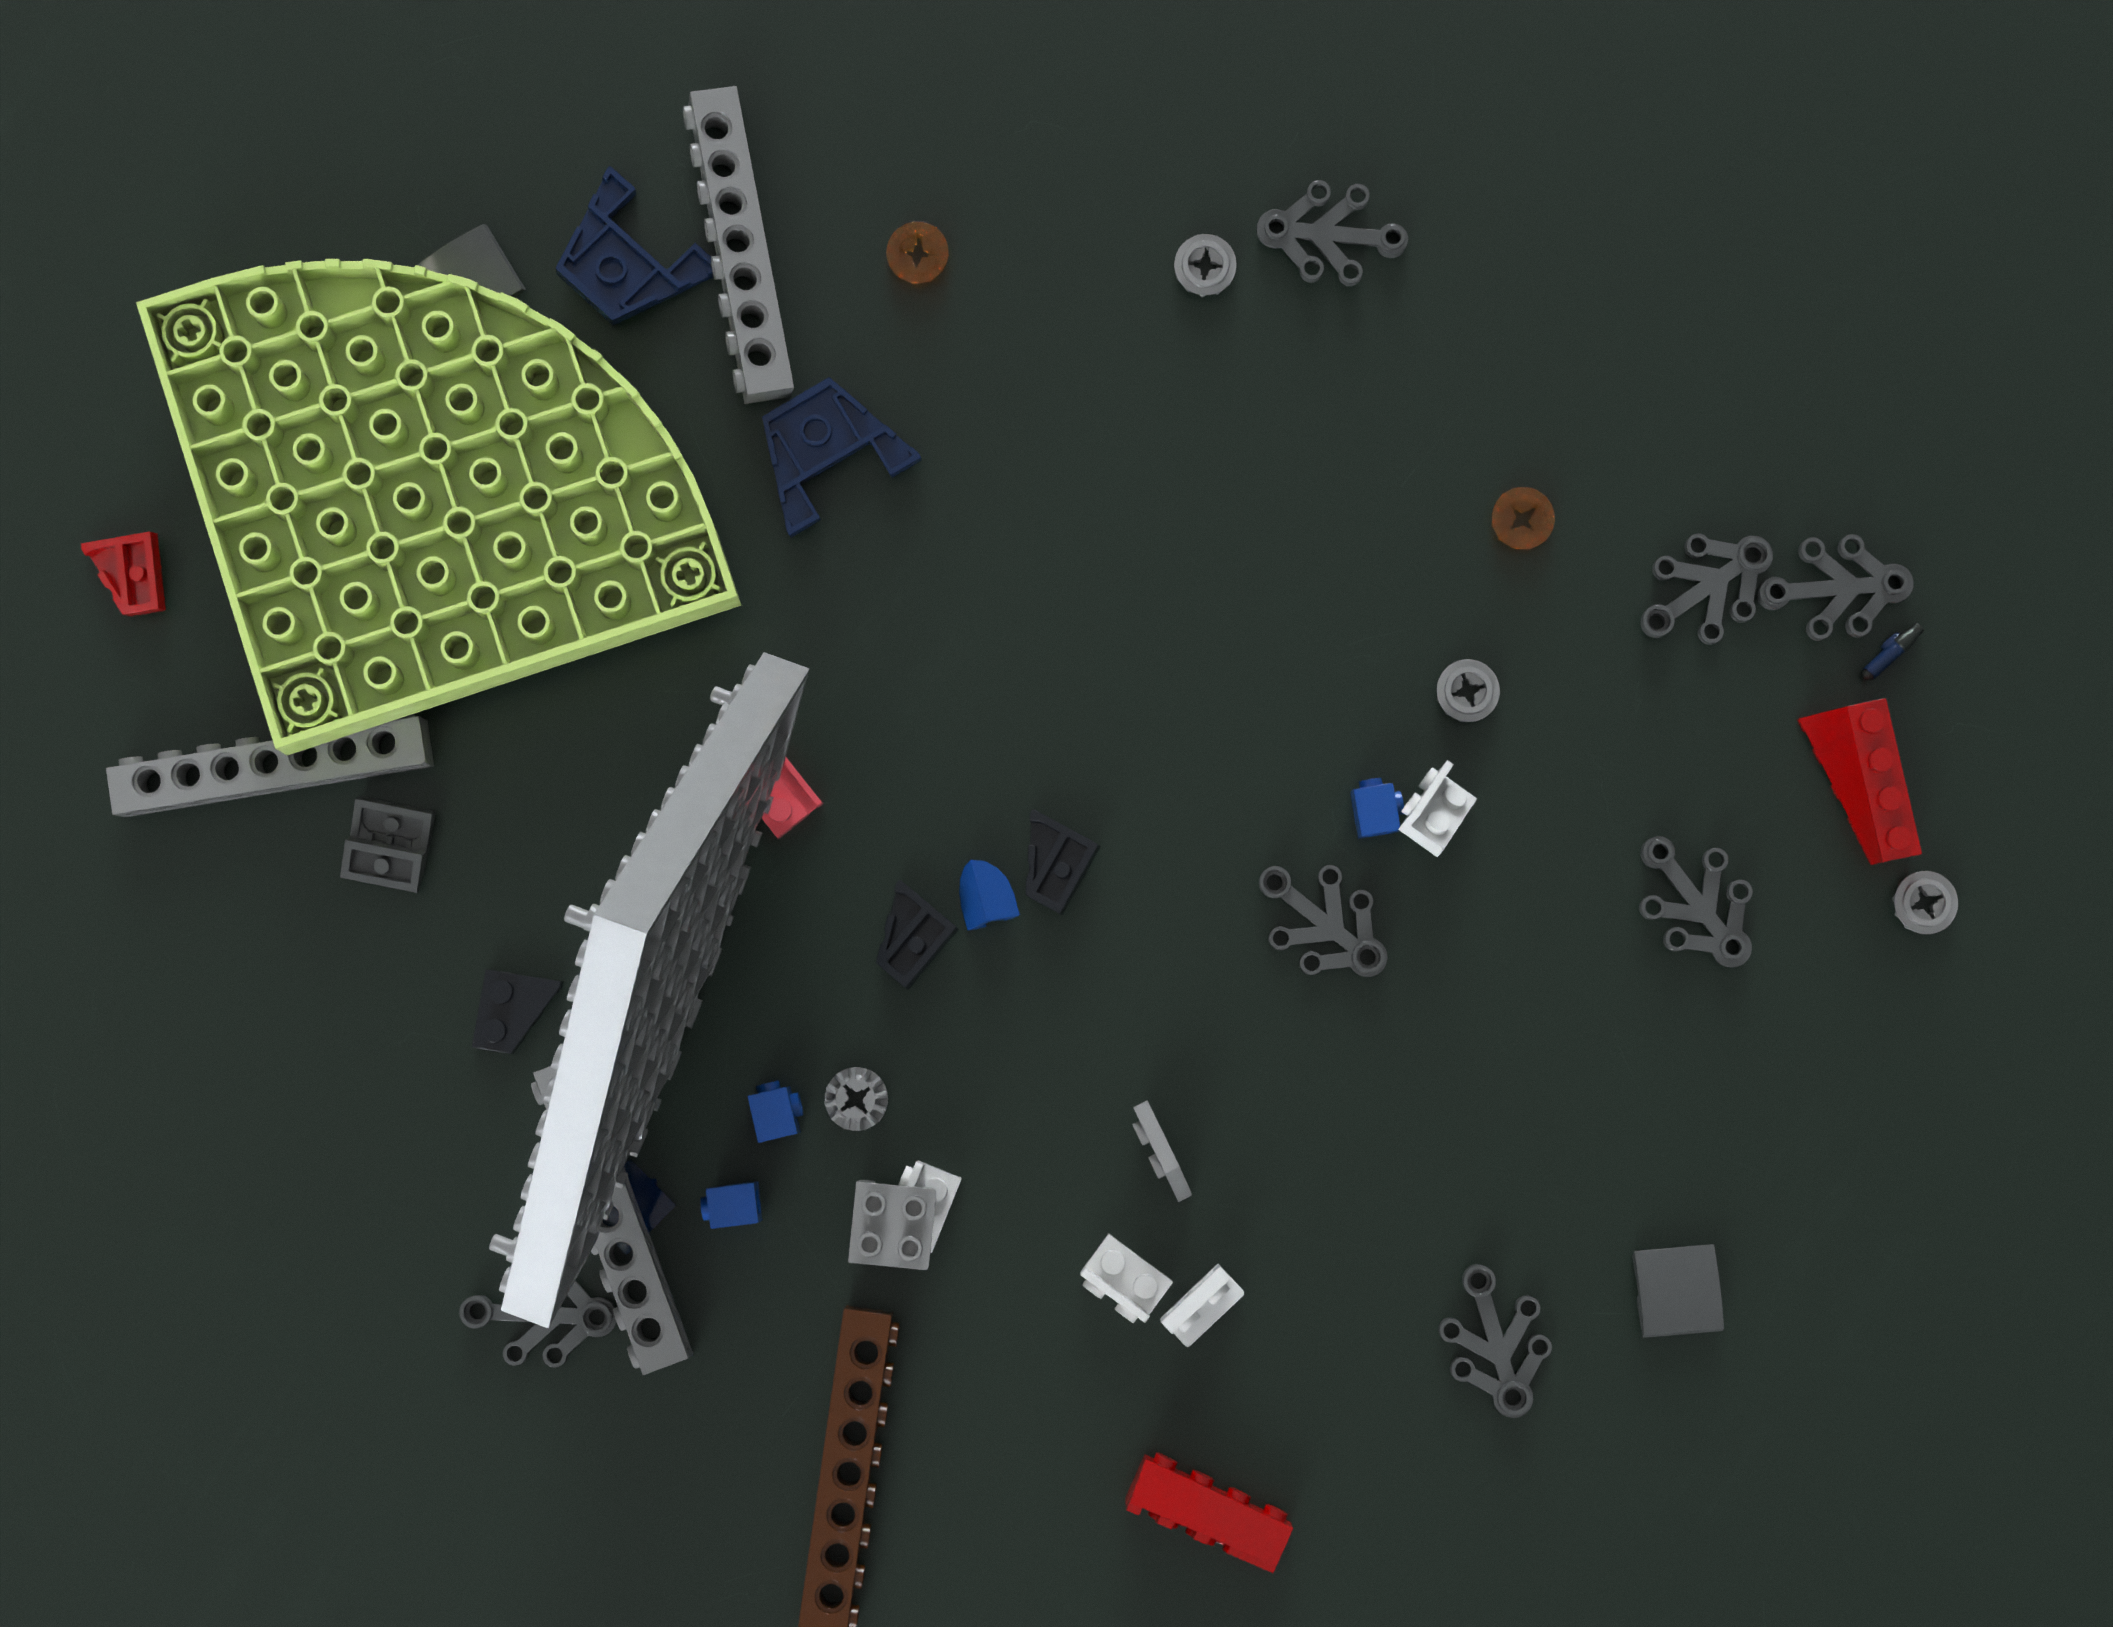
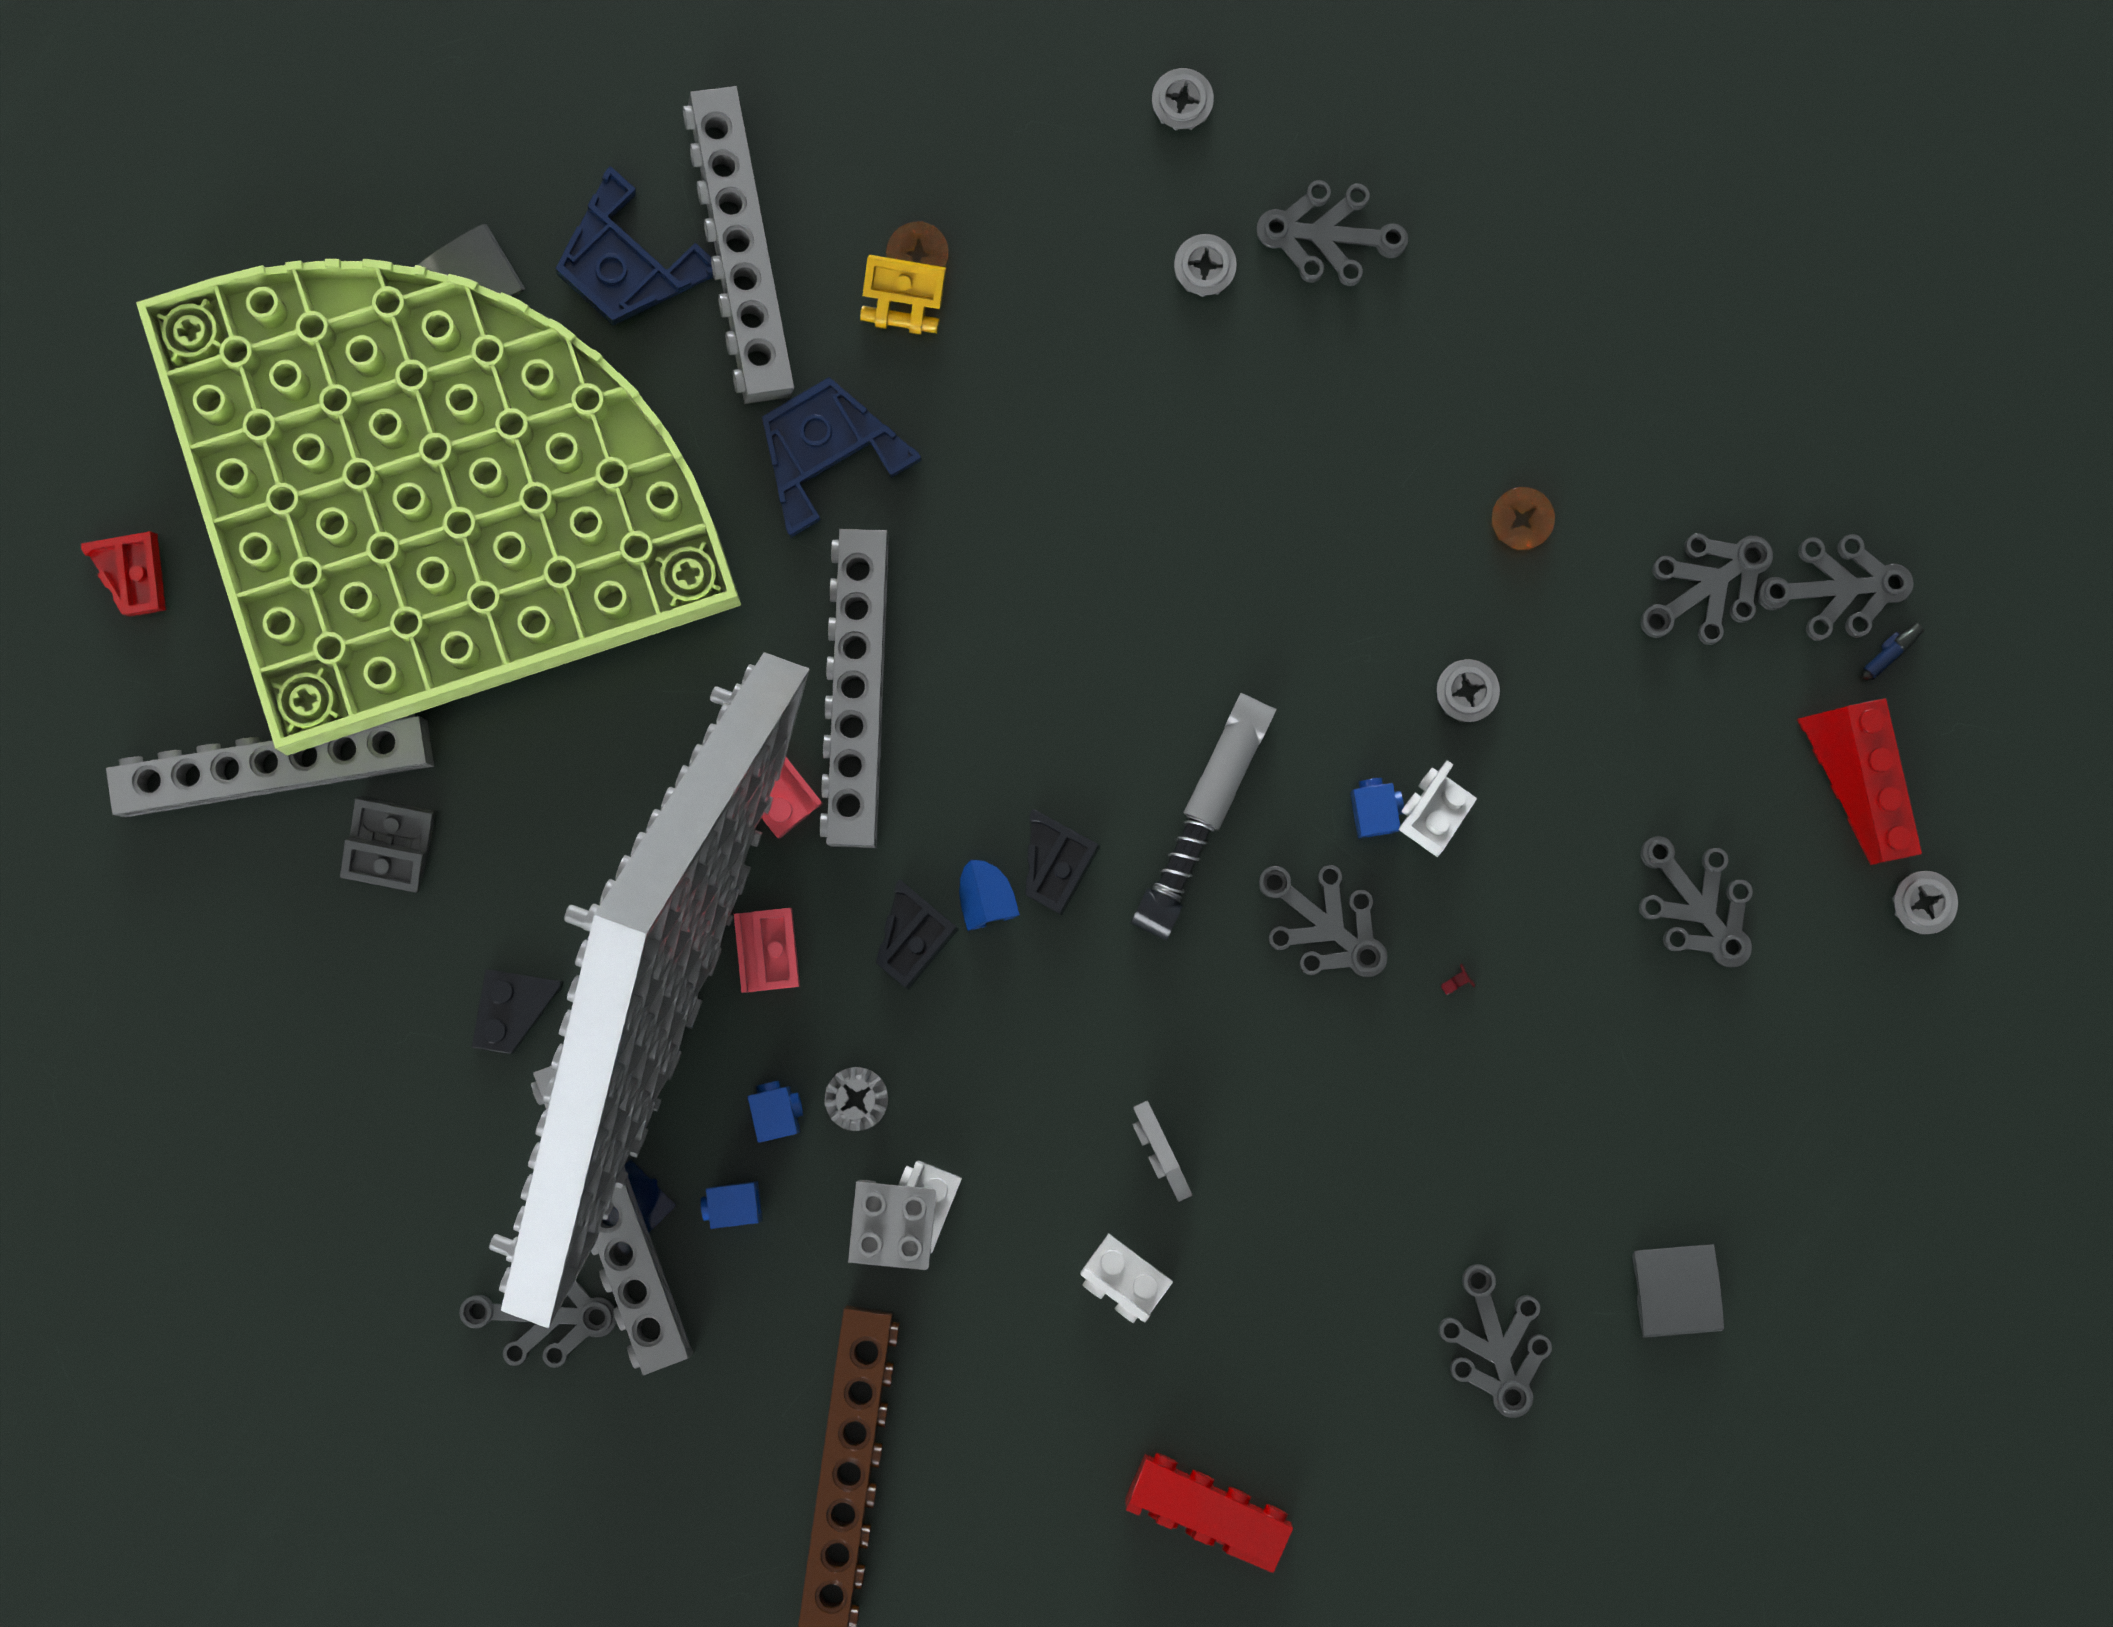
(766, 950): none -> coral plate
(872, 549): none -> light grey brick
(903, 283): none -> yellow plate
(1171, 85): none -> light grey gear
(1202, 1306): white bracket -> none
(1205, 811): none -> piece
(1457, 981): none -> dark red piece

